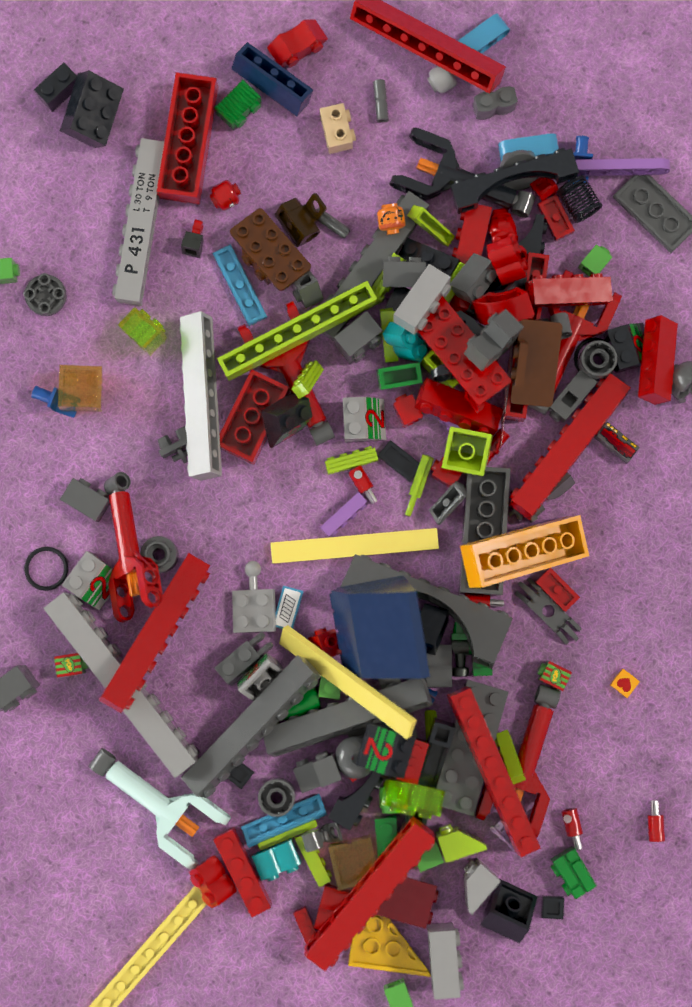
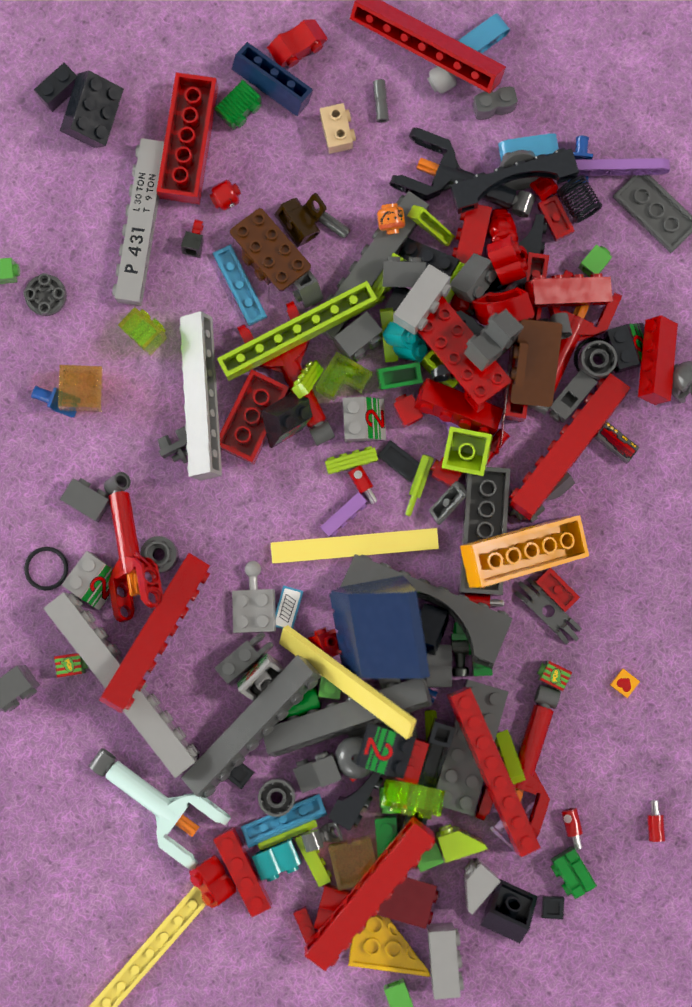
(340, 372): none -> clear neon green brick

